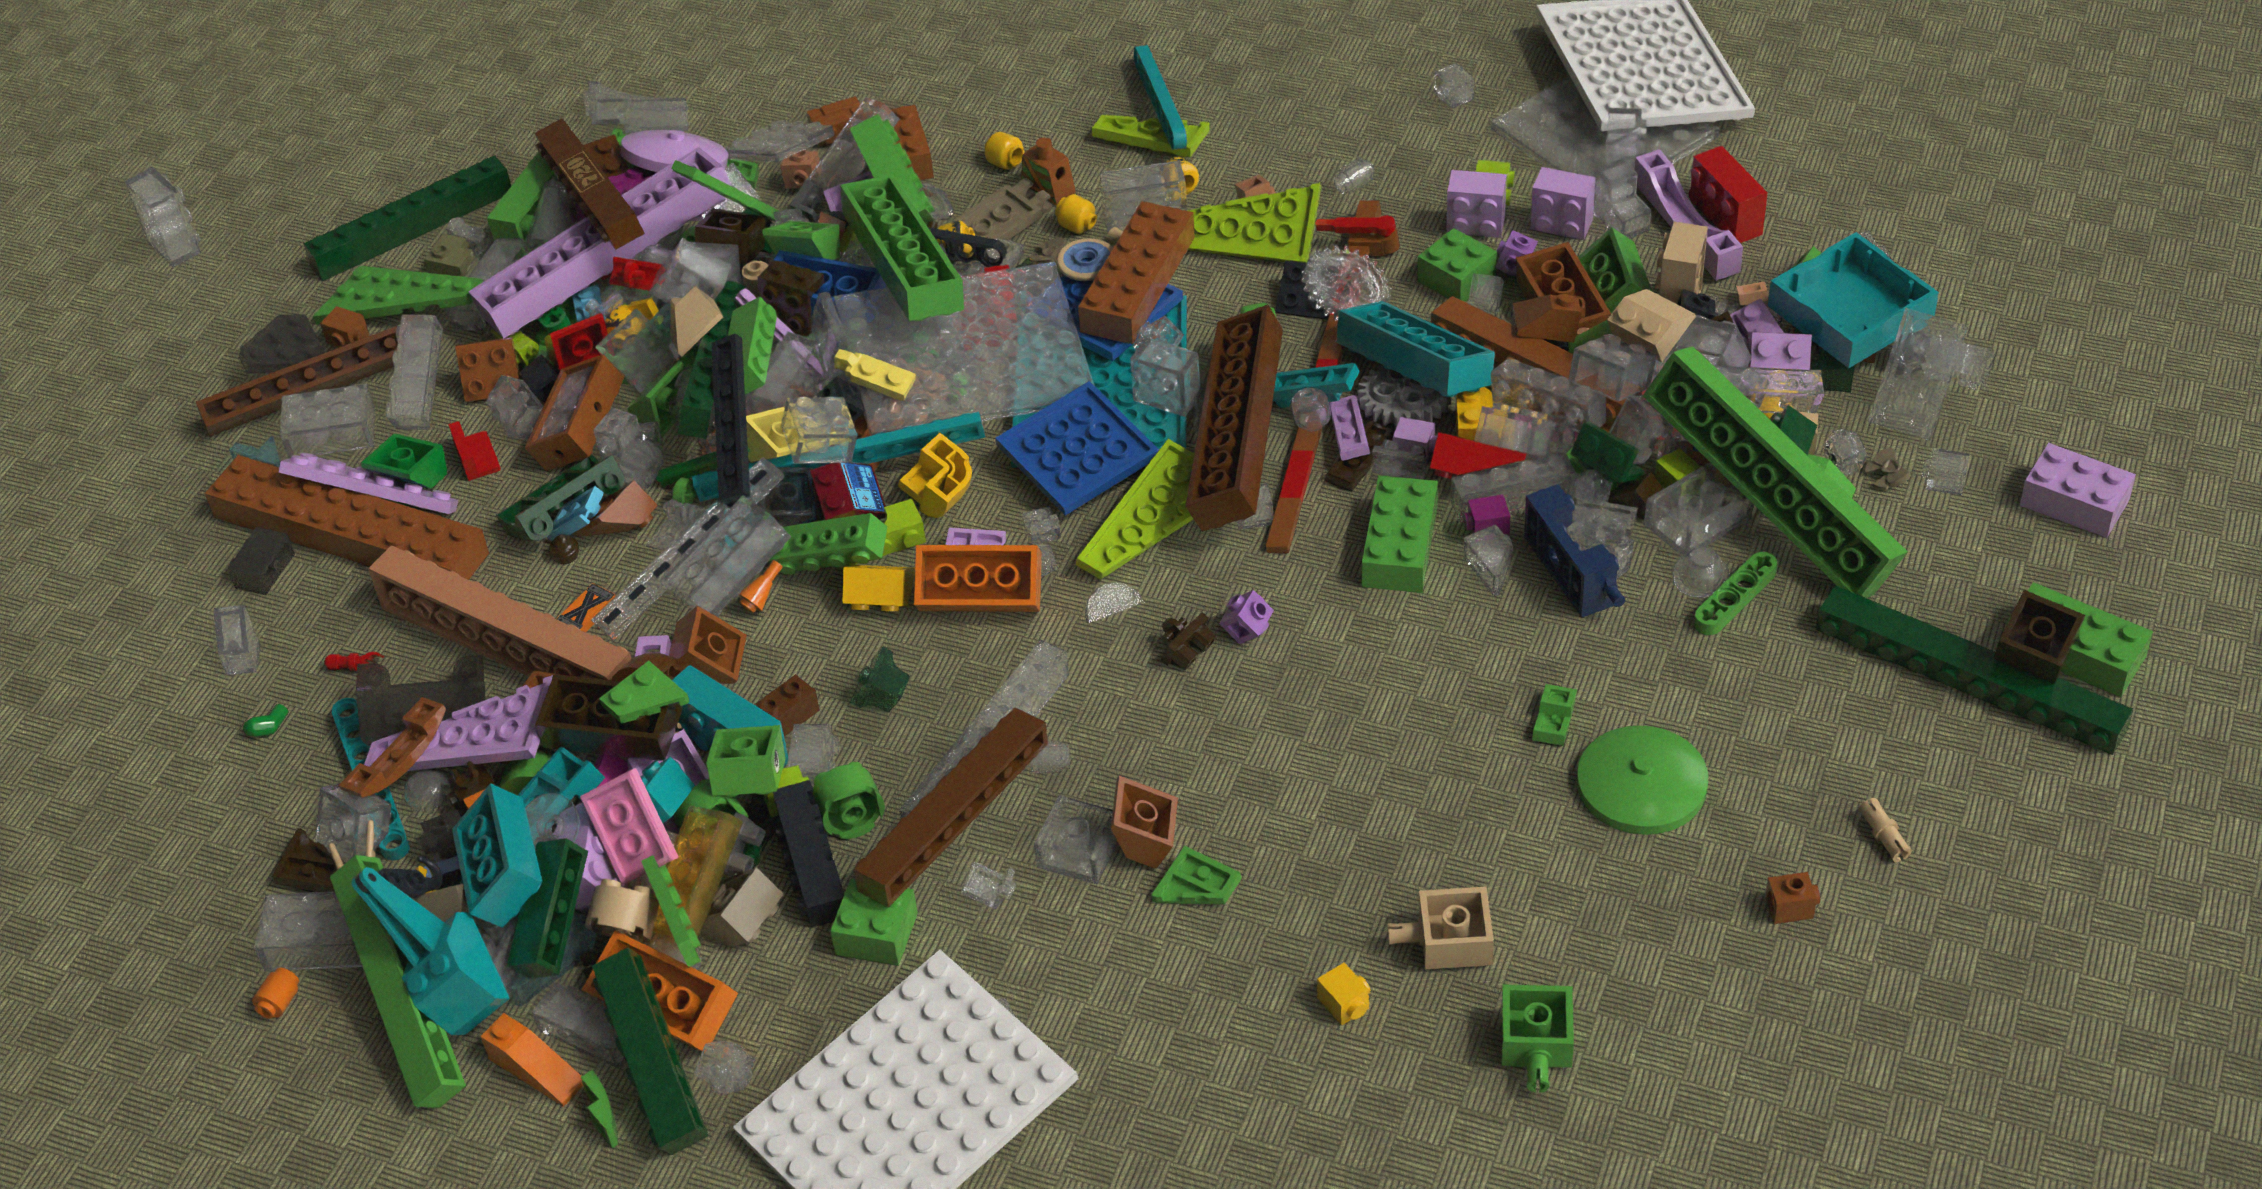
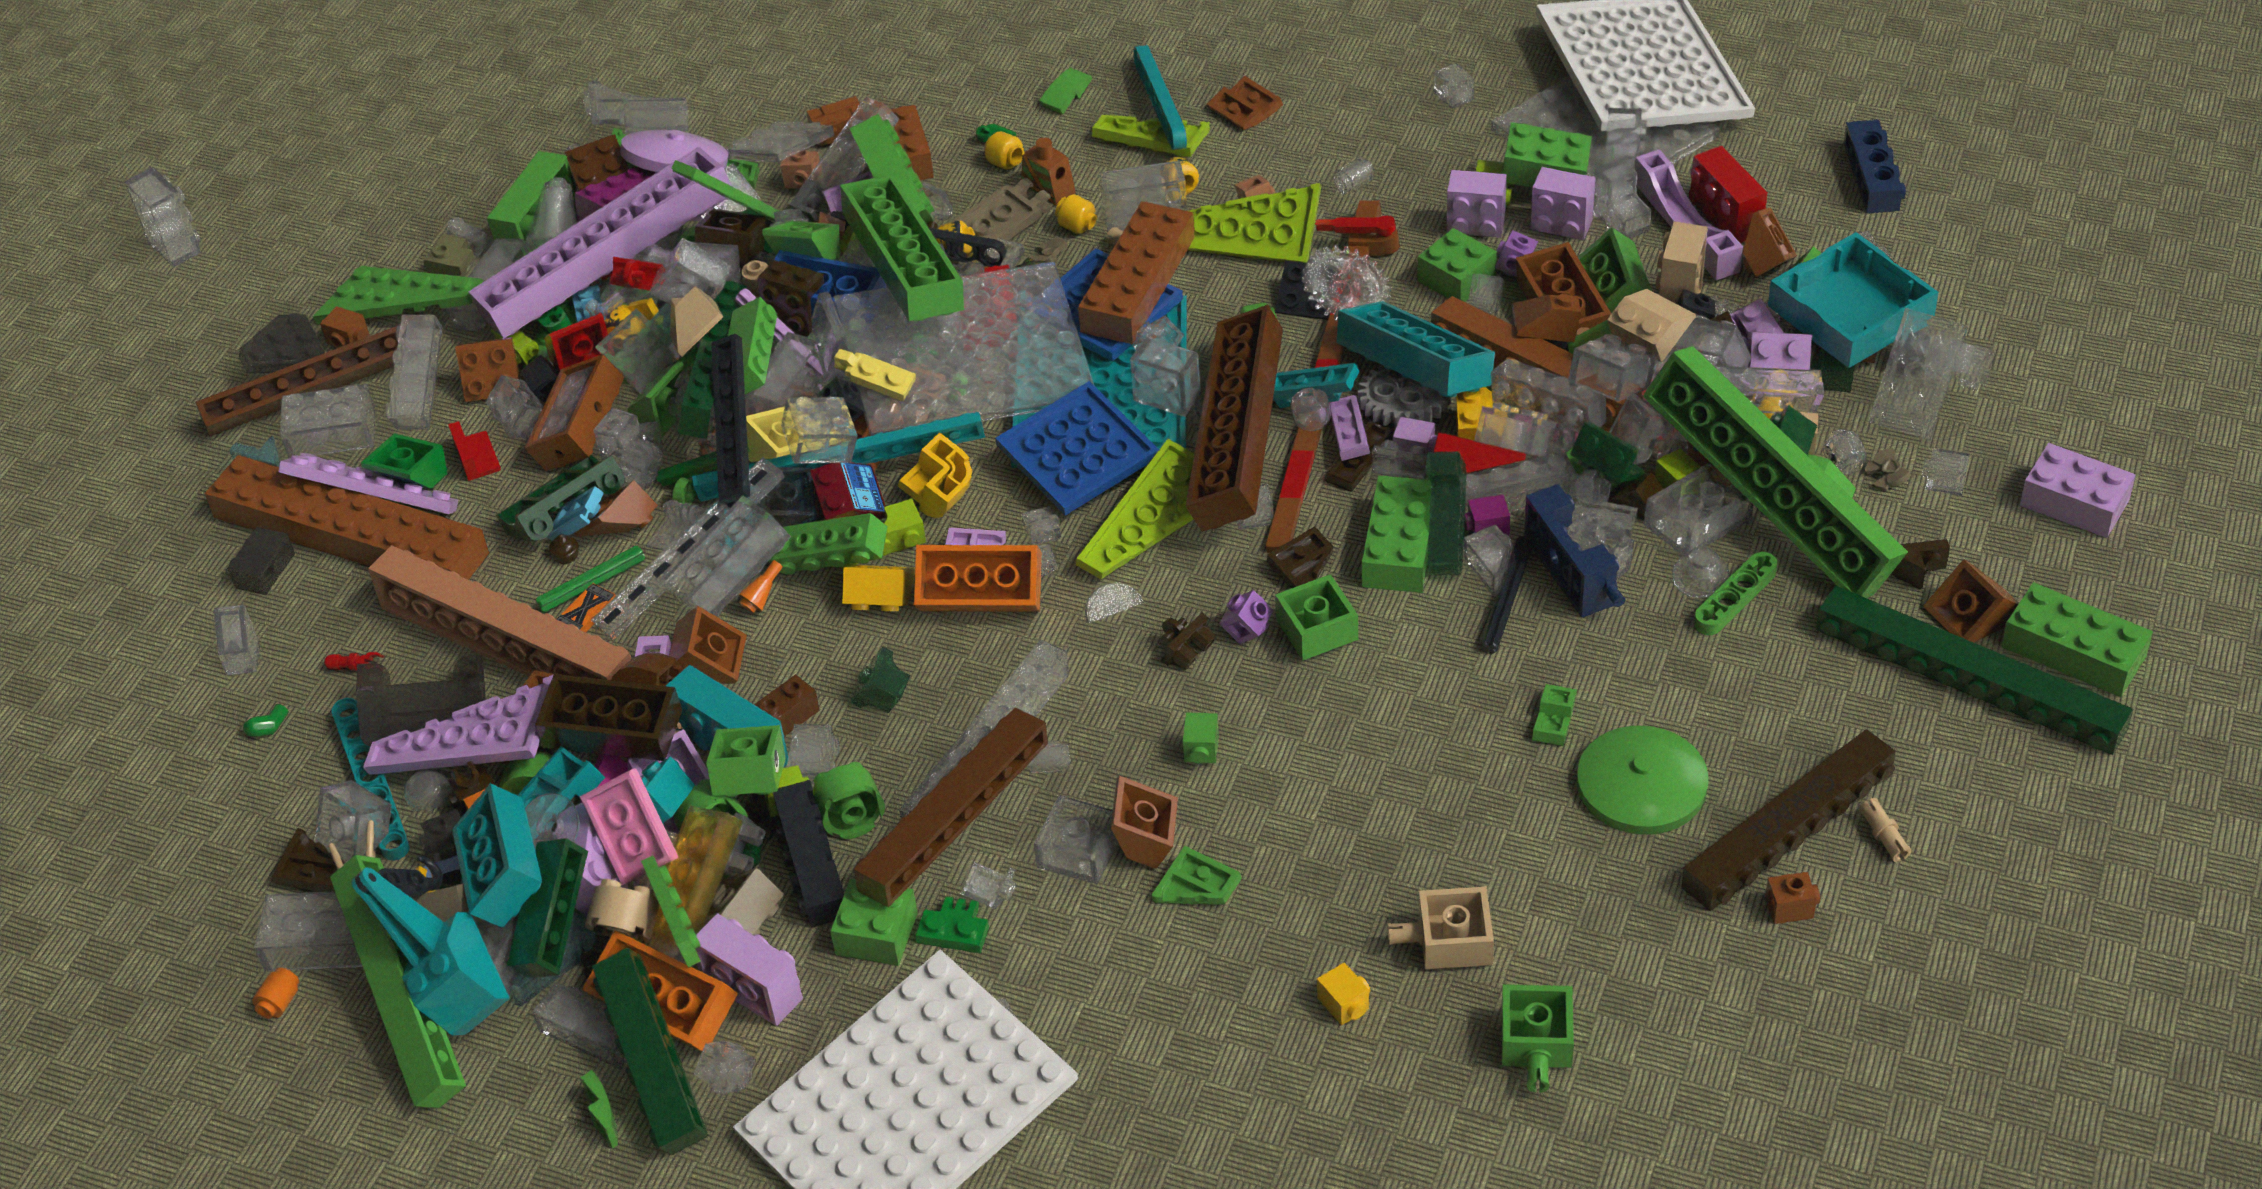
(407, 218): dark green brick -> none
(421, 724): dark orange slope -> none
(530, 1059): orange slope -> none
(588, 184): reddish brown brick -> none
(595, 575): none -> green axle
(642, 694): bright green wing -> none
(751, 967): none -> lavender brick
(953, 927): none -> green hinge
(985, 131): none -> green arm
(1063, 90): none -> bright green slope
(1070, 258): medium blue wheel -> none
(1201, 737): none -> bright green brick
(1245, 103): none -> dark orange slope
(1301, 558): none -> dark brown wing
(1316, 617): none -> bright green brick
(1447, 512): none -> clear green beam
(1506, 595): none -> black axle
(1537, 147): none -> bright green brick
(1752, 292): light nougat plate -> none
(1766, 244): none -> dark orange slope
(1788, 820): none -> dark brown brick
(1873, 166): none -> dark blue brick
(1922, 558): none -> dark brown slope
(1971, 603): none -> dark orange slope
(2039, 636): dark brown brick -> none

